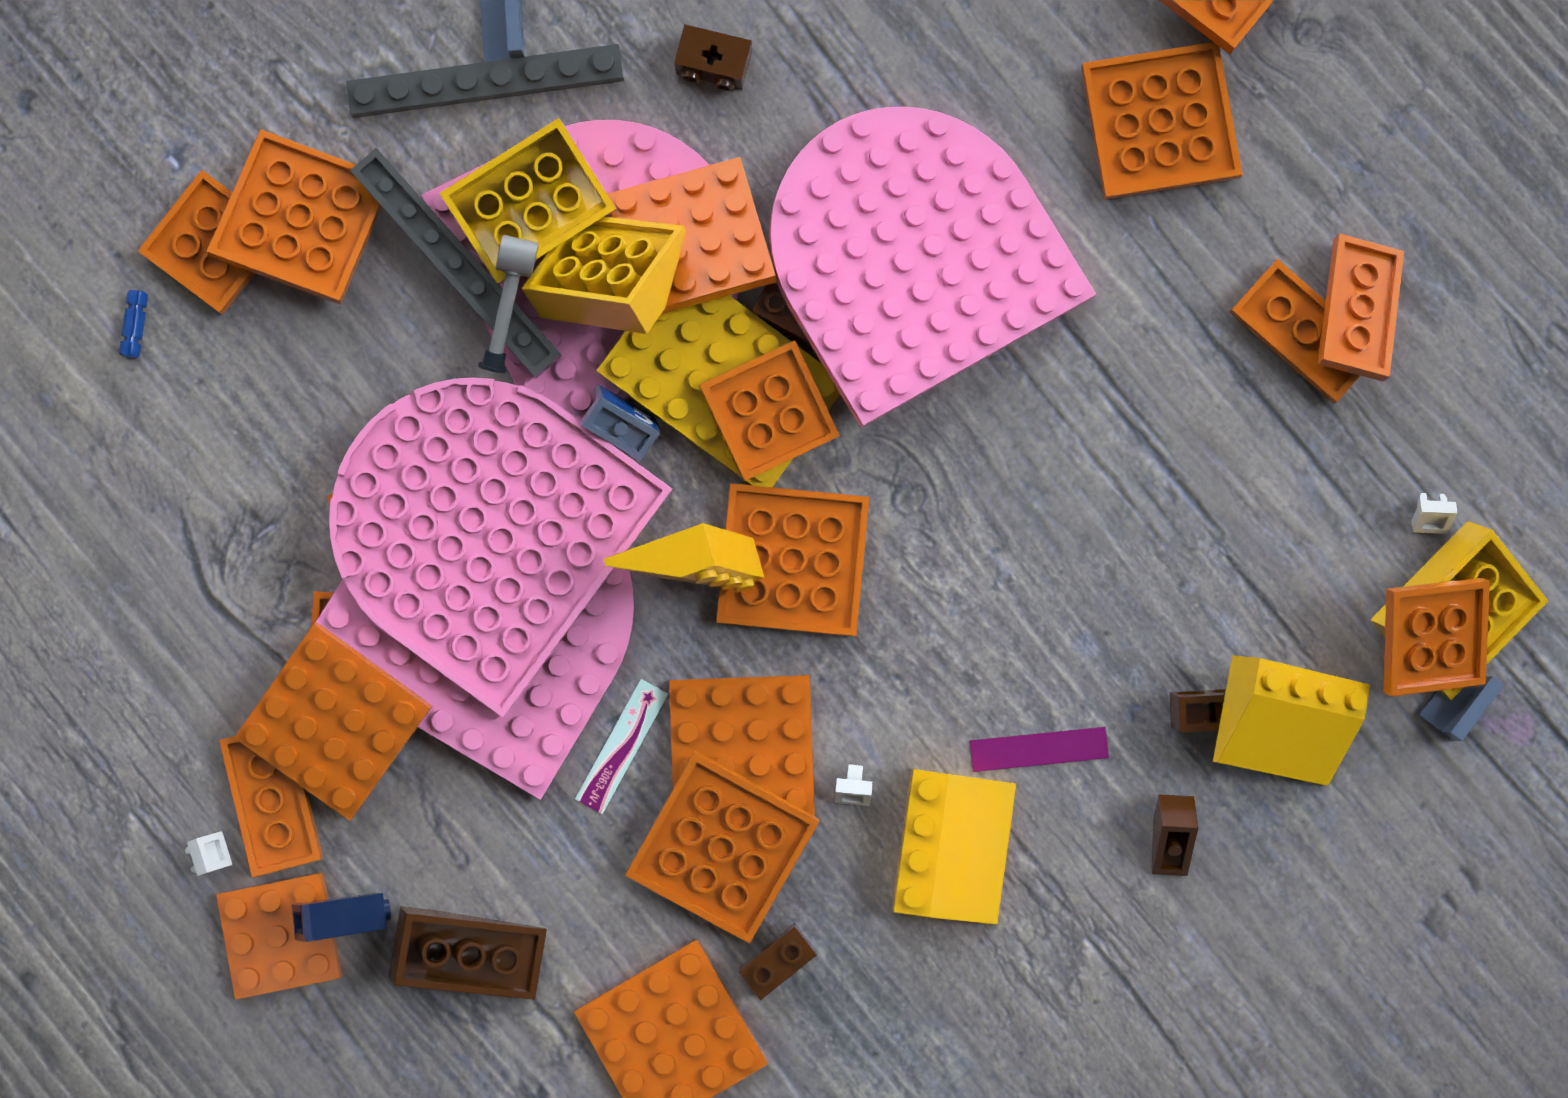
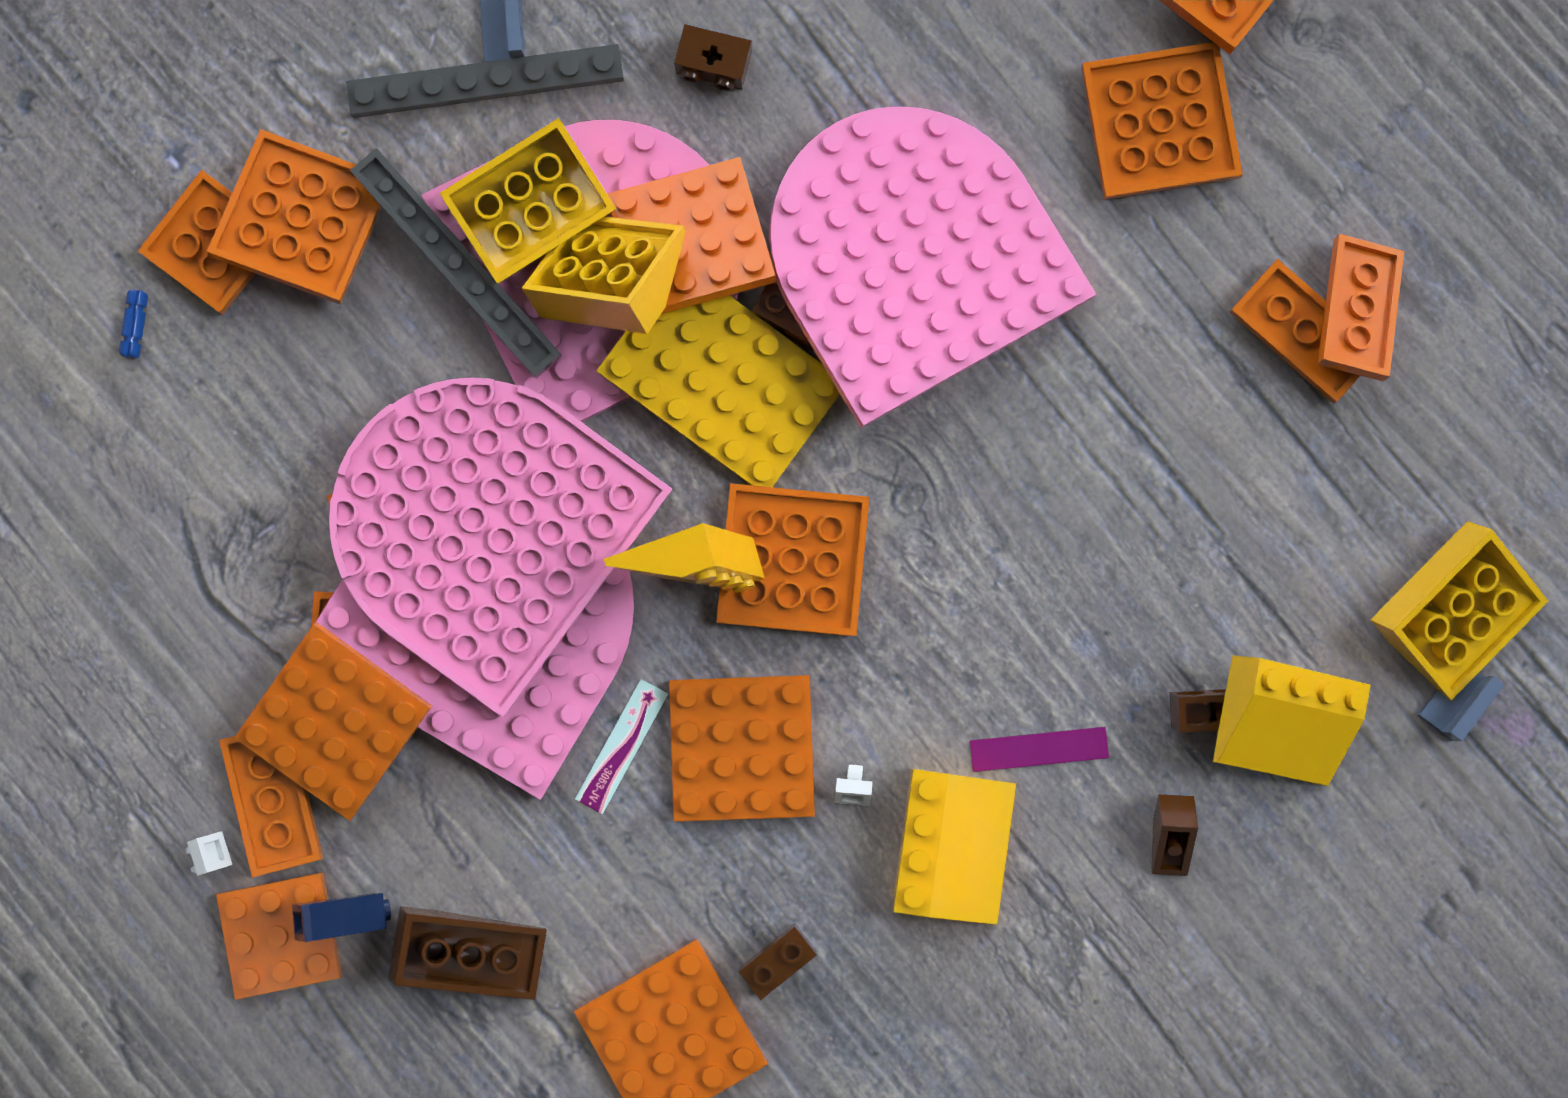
(515, 259): light grey piece -> none
(621, 423): sand blue panel -> none
(722, 847): orange plate -> none
(769, 410): orange plate -> none
(1434, 515): white tile -> none
(1436, 636): orange plate -> none

